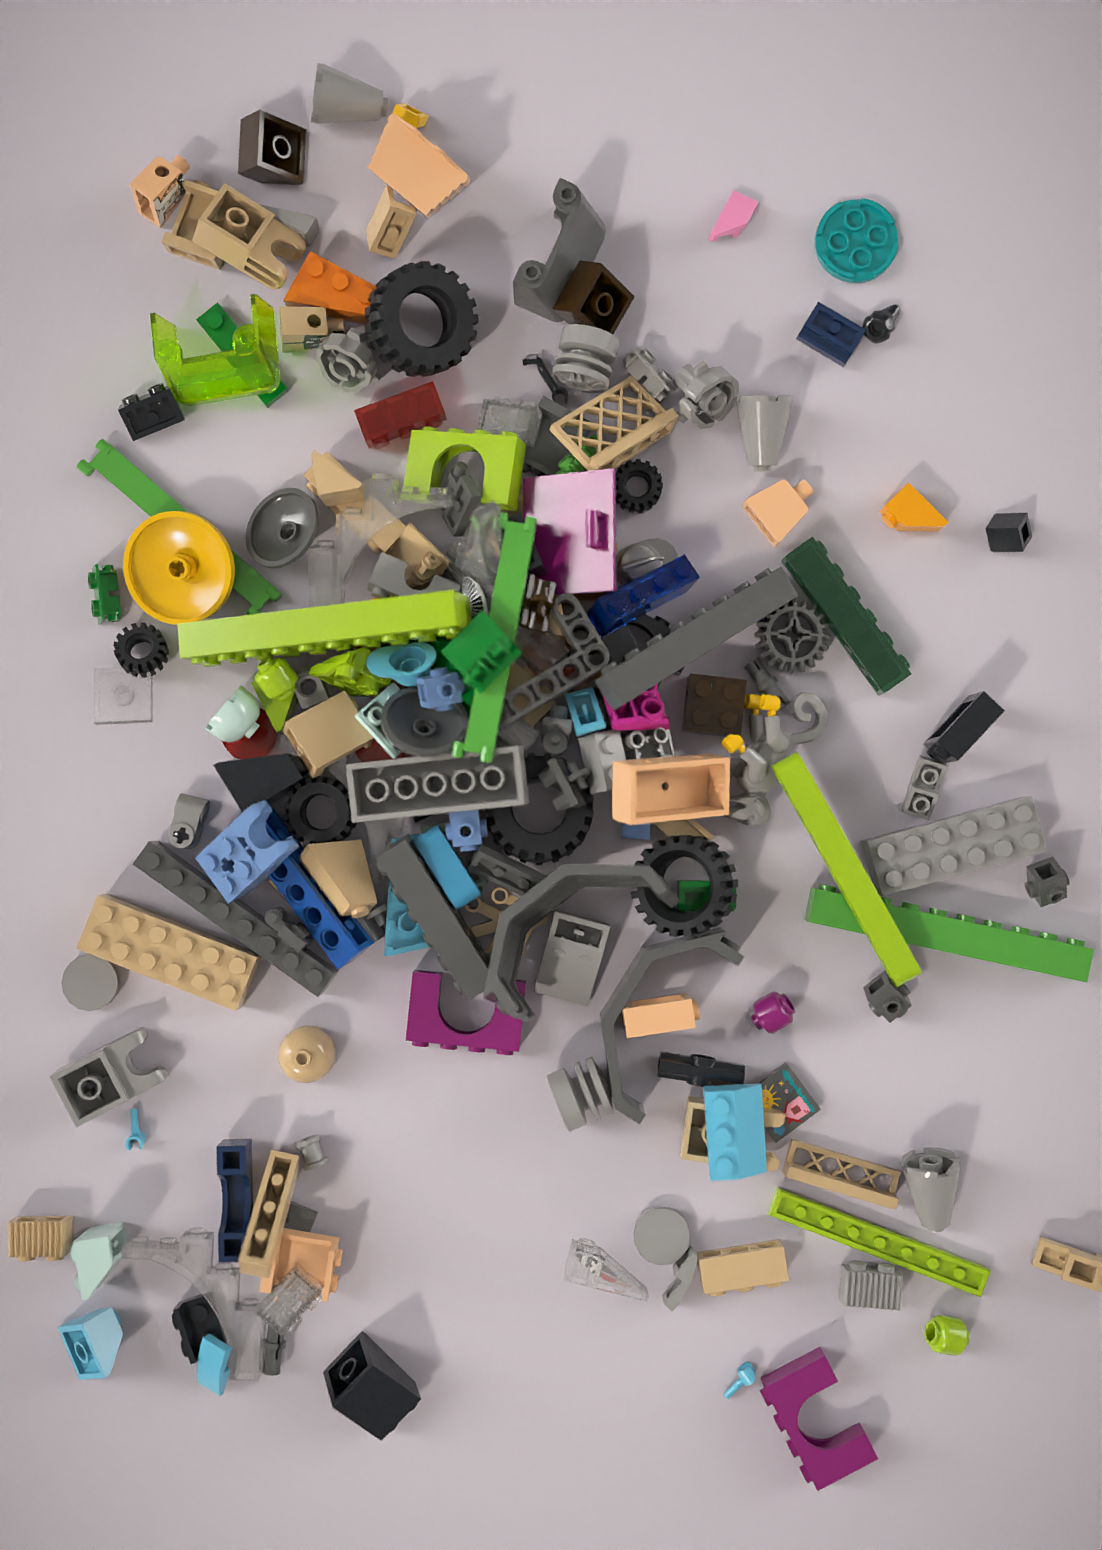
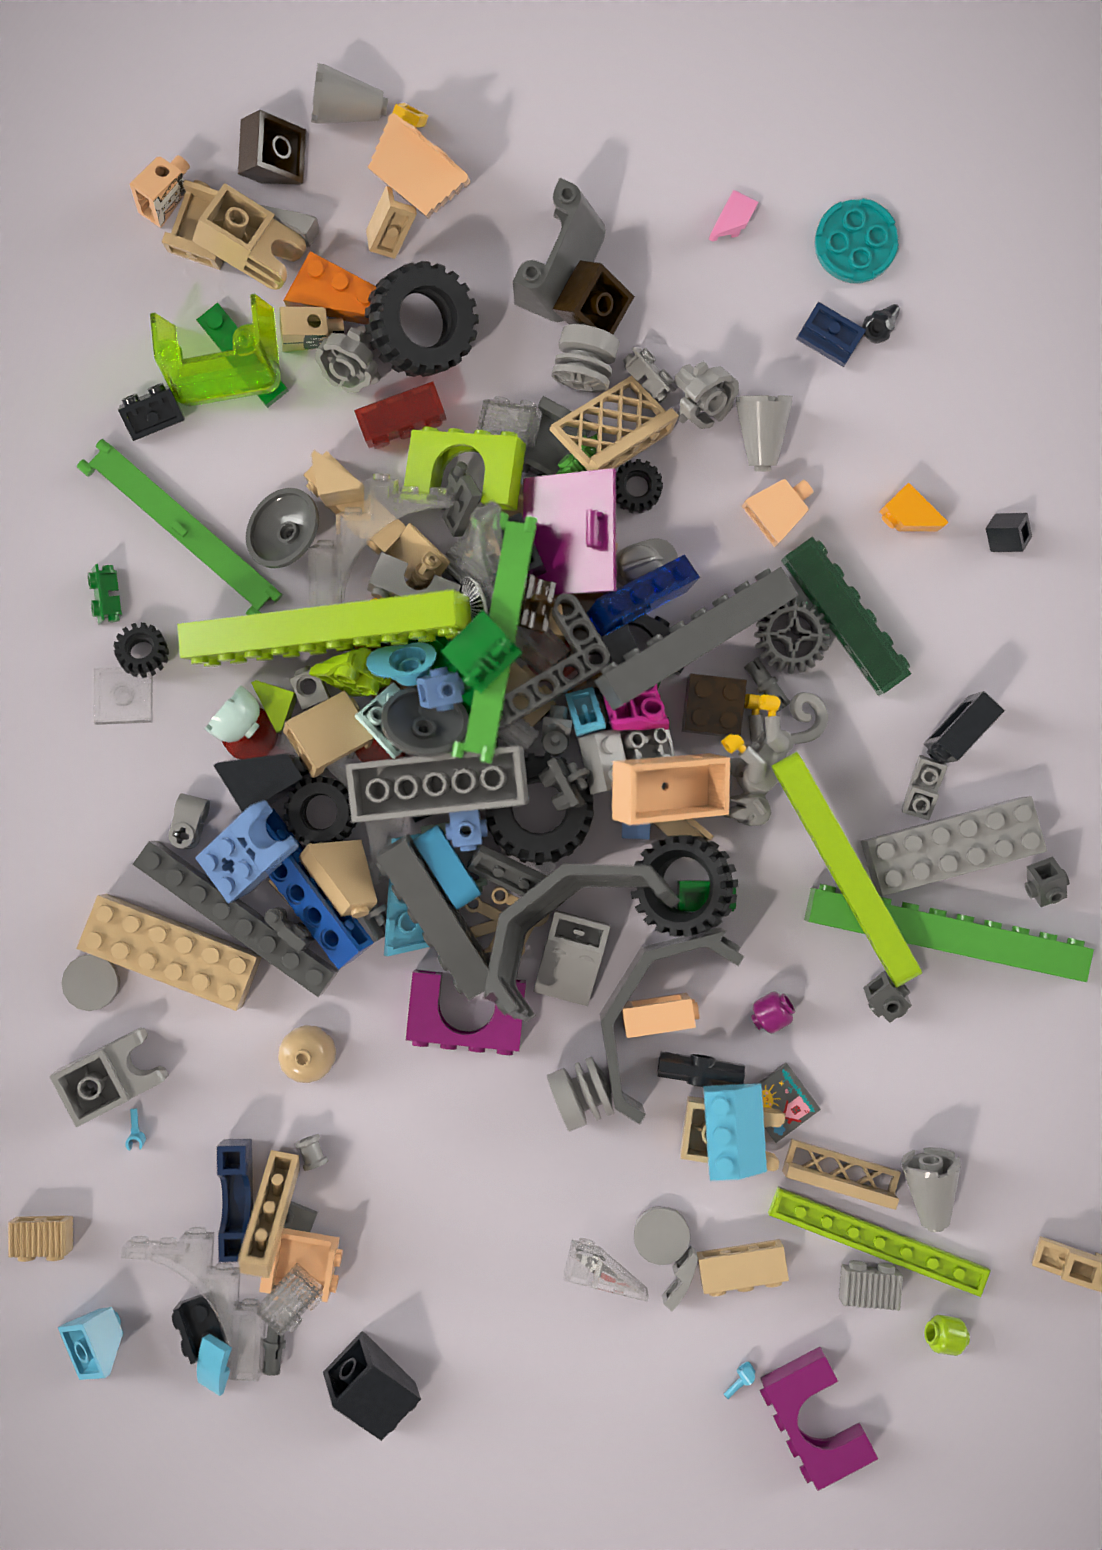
(97, 1255): light aqua slope -> none
(178, 567): yellow dish -> none
(276, 678): lime head -> none
(545, 374): black piece -> none

